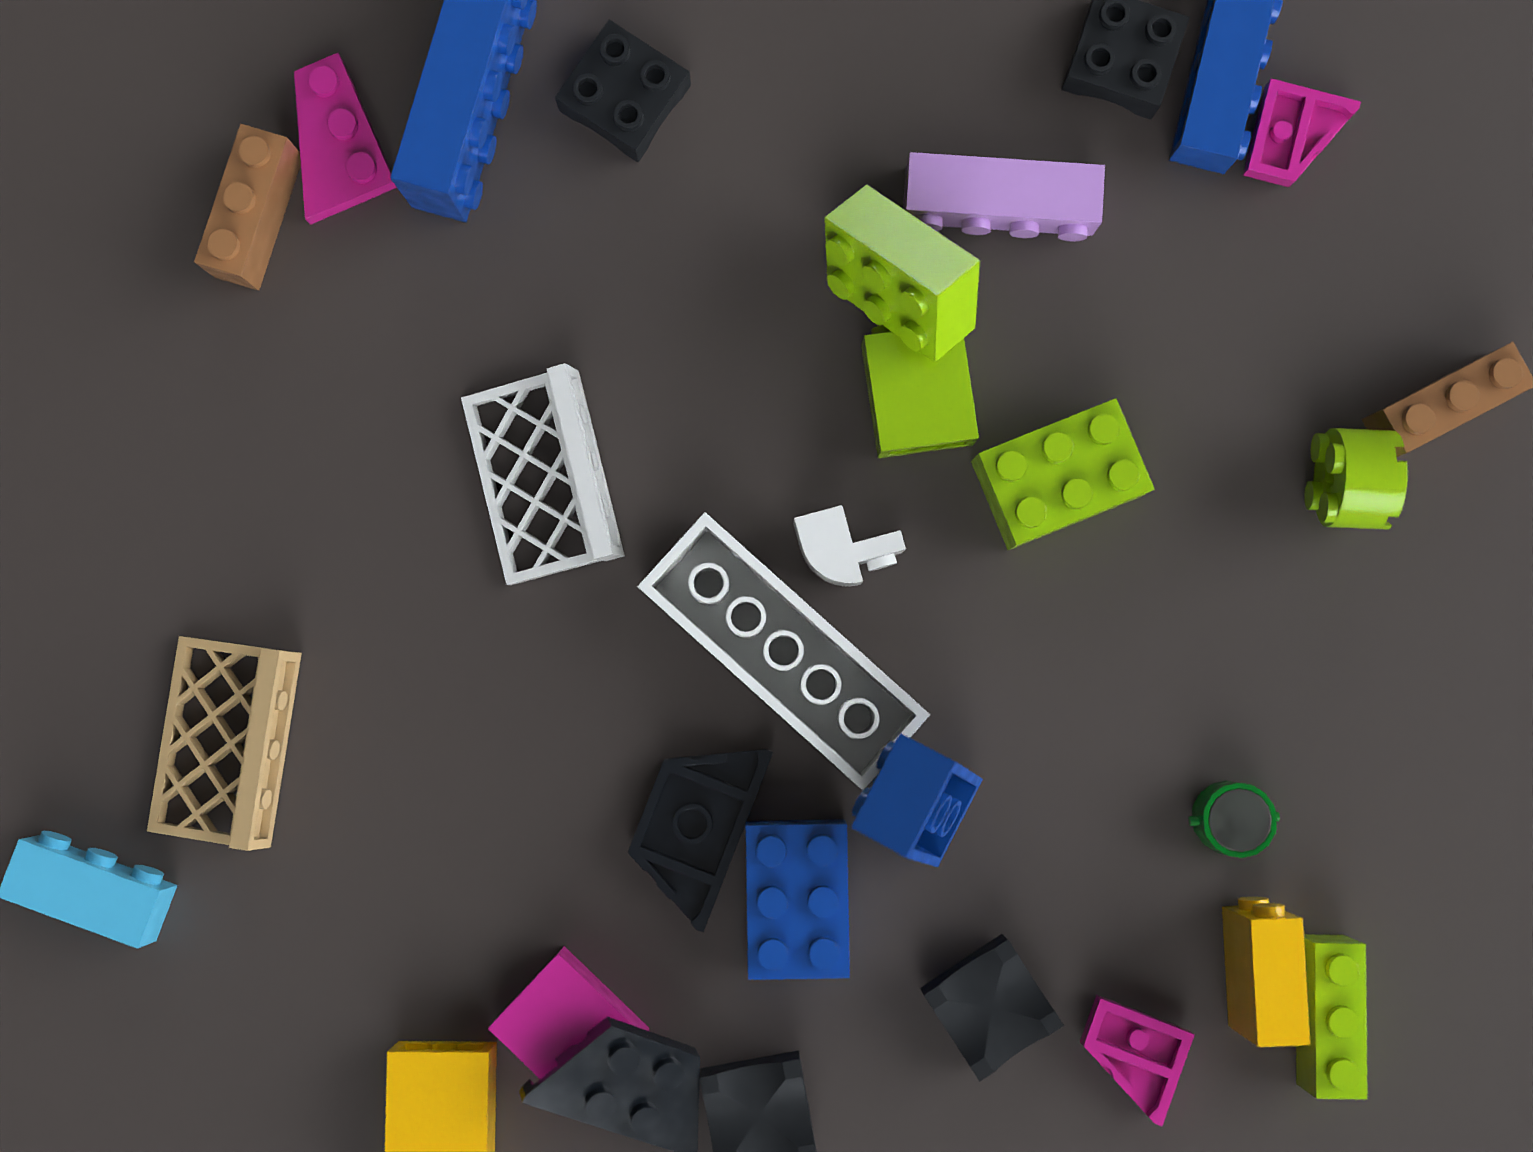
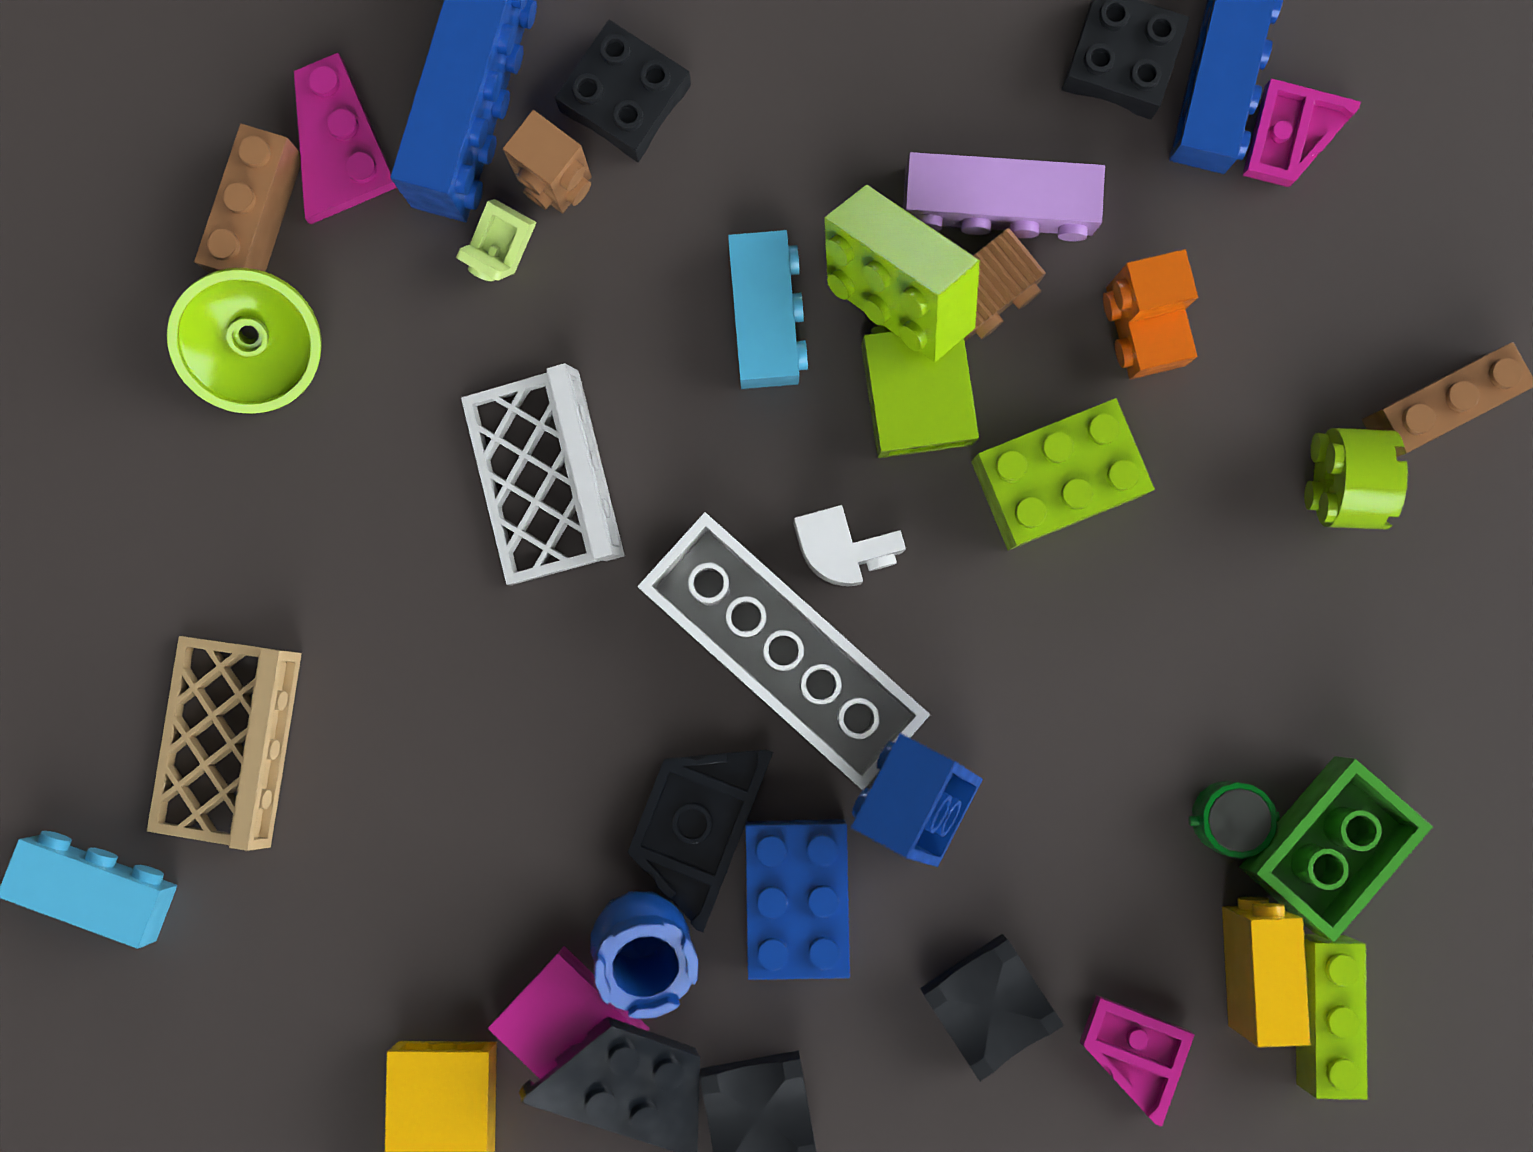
(226, 365): none -> lime dish
(497, 242): none -> yellowish green bracket
(548, 164): none -> medium nougat brick
(642, 954): none -> blue tile
(766, 309): none -> medium azure brick
(1005, 277): none -> medium nougat brick
(1150, 314): none -> orange brick
(1337, 847): none -> bright green brick

